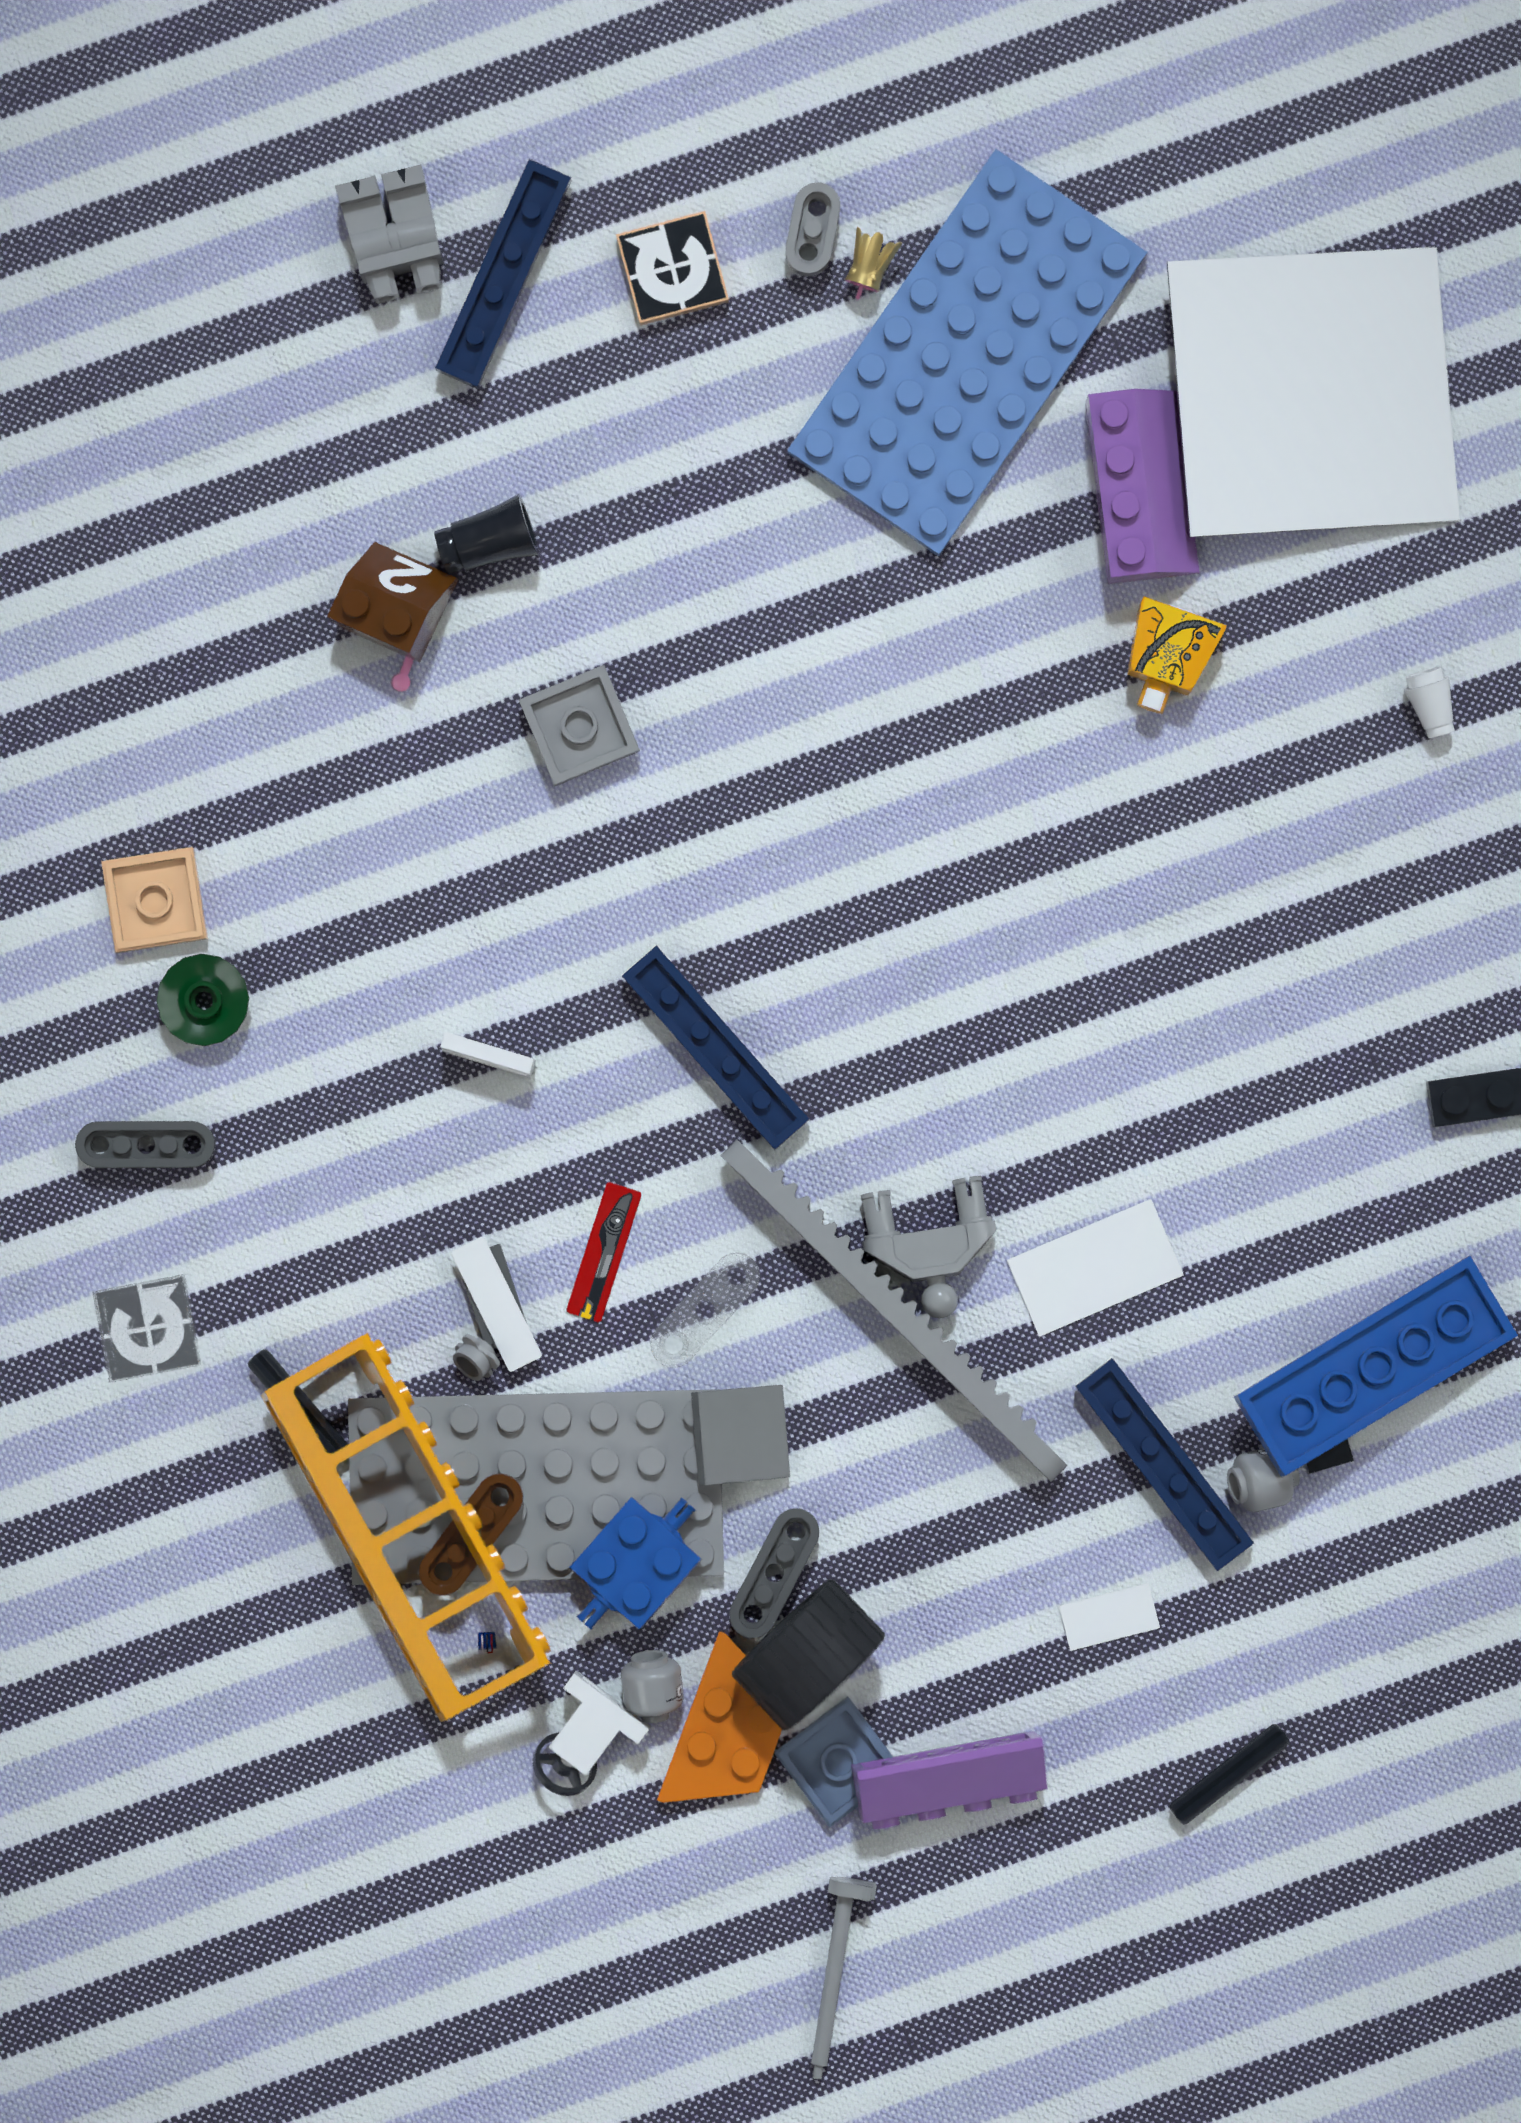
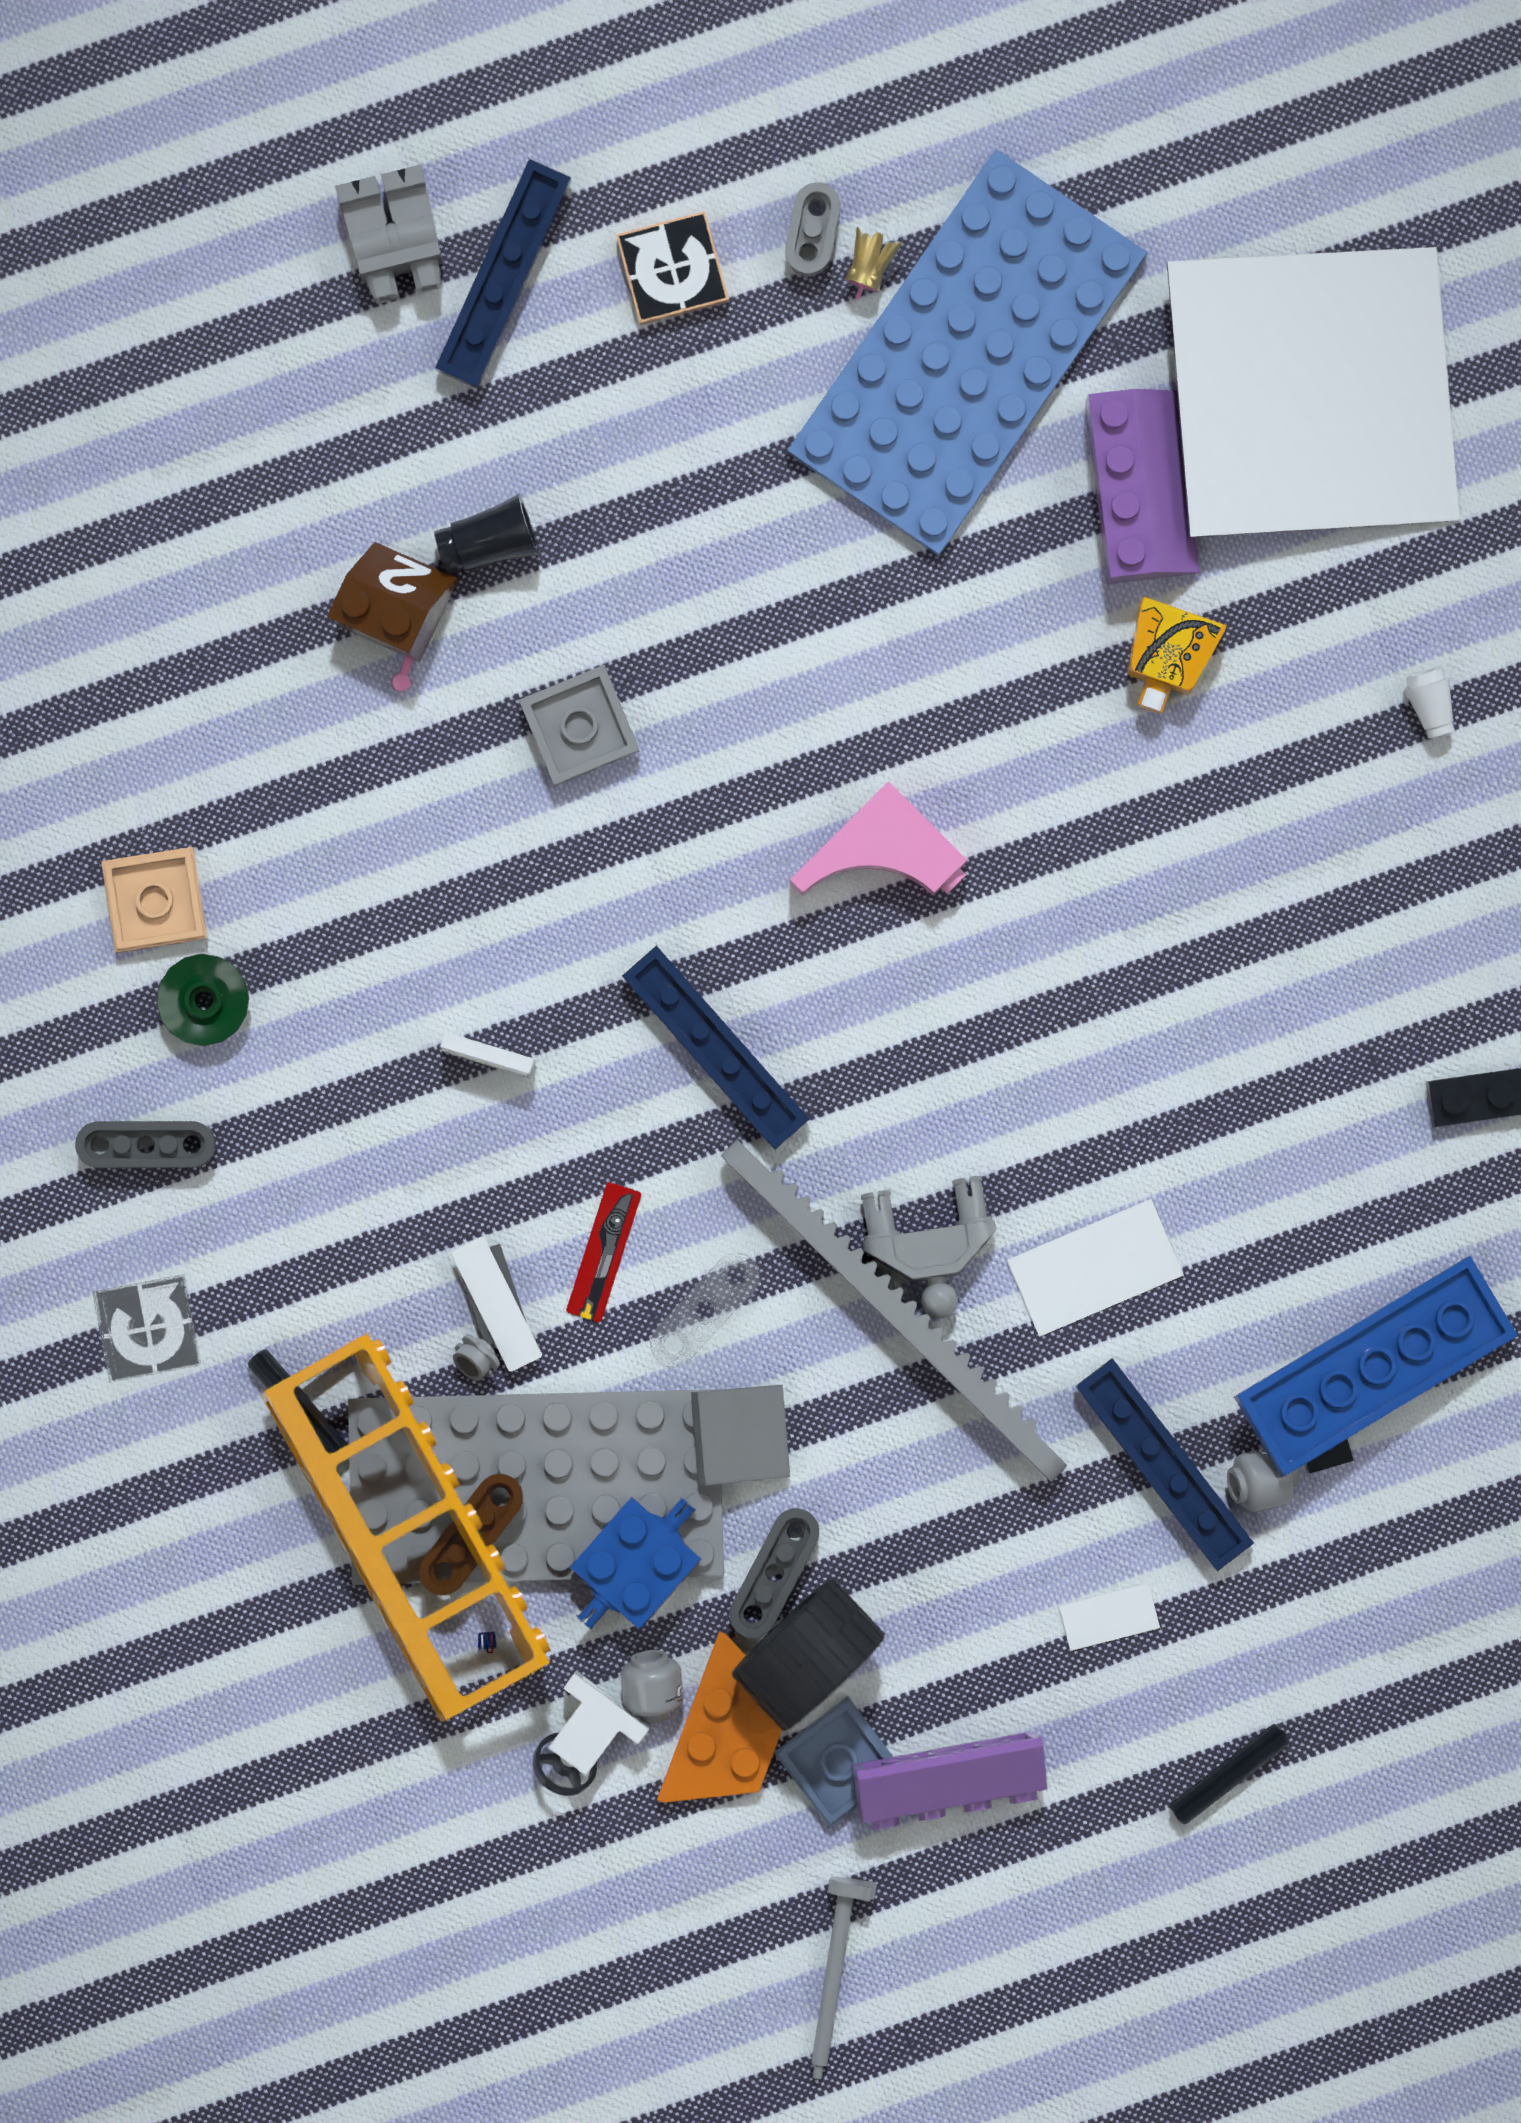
(890, 838): none -> bright pink arch

